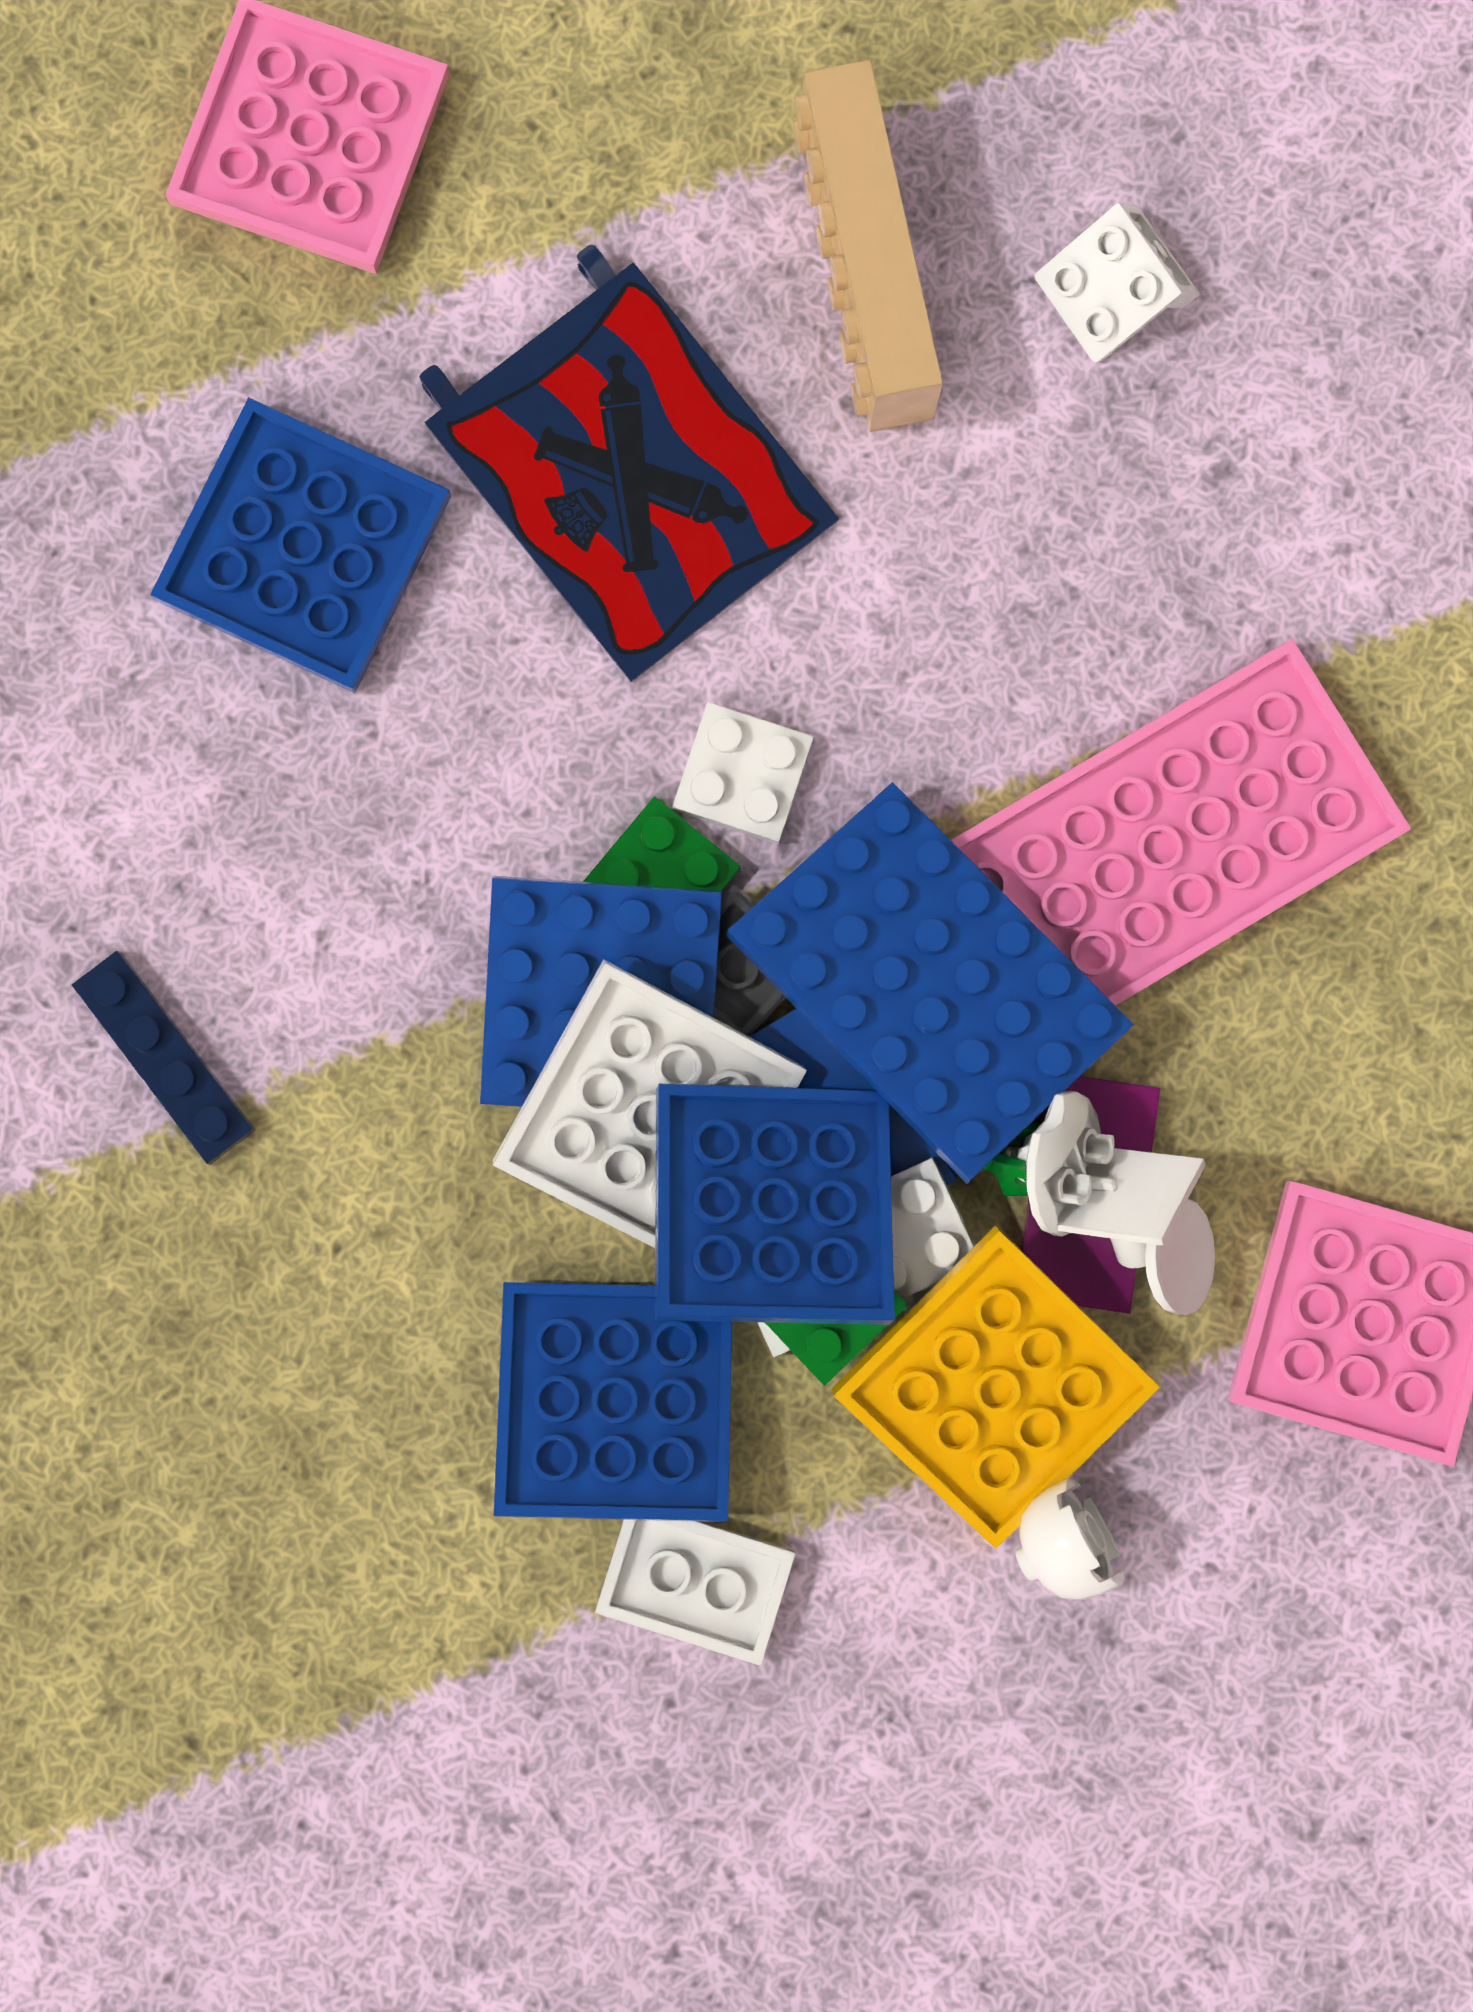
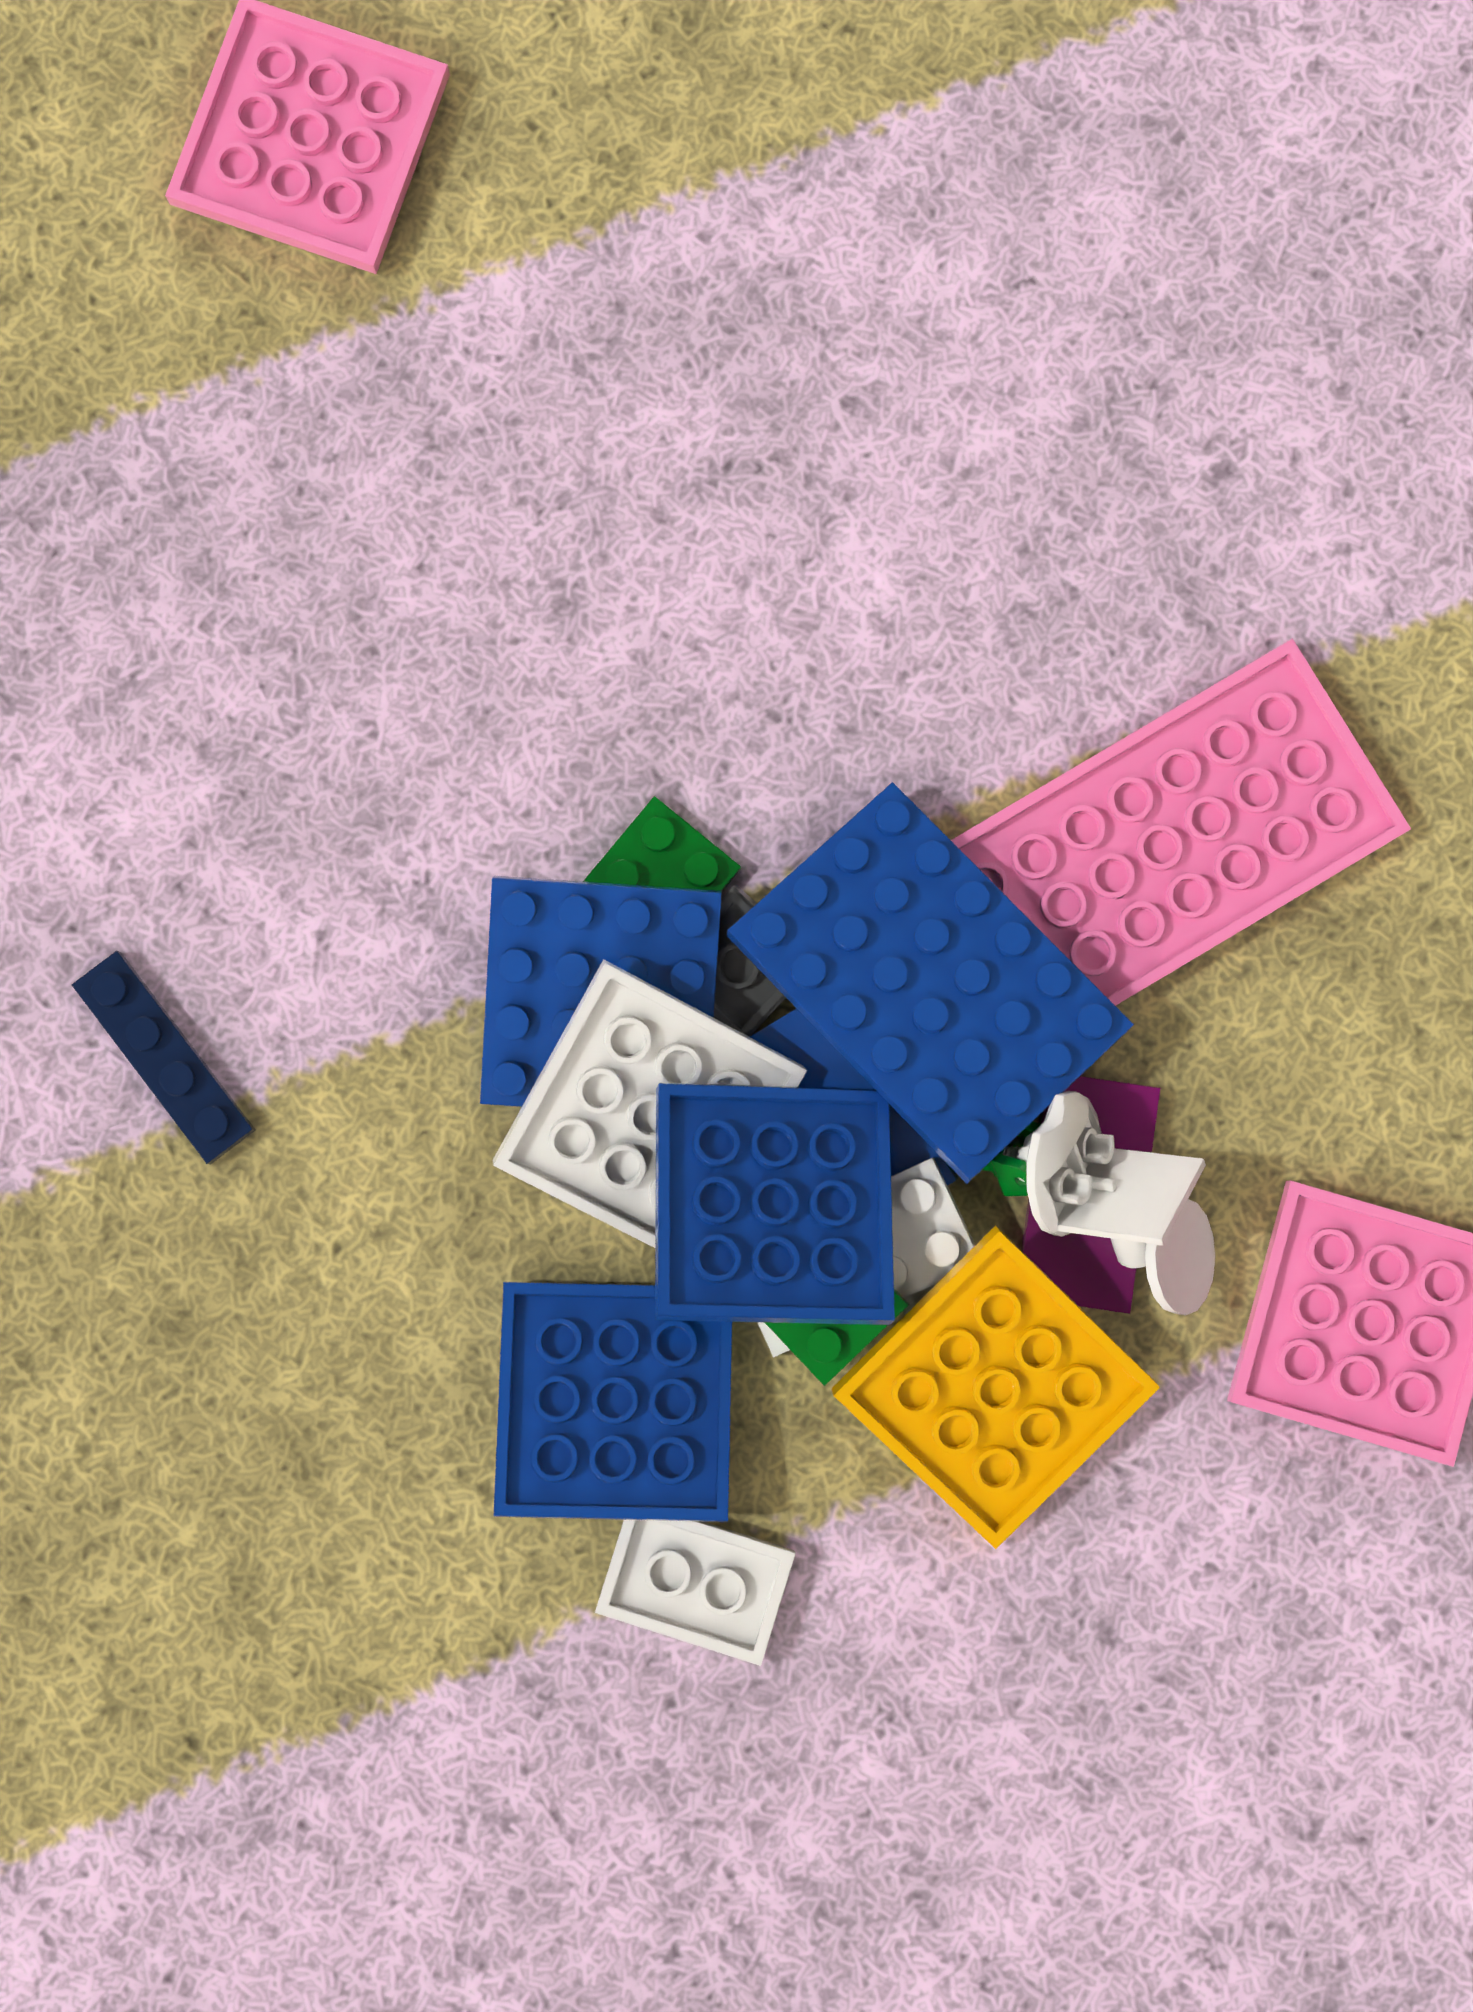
(301, 545): blue plate -> none
(629, 468): flag -> none
(742, 773): white plate -> none
(867, 246): tan brick -> none
(1067, 1545): white cylinder -> none
(1114, 280): white bracket -> none

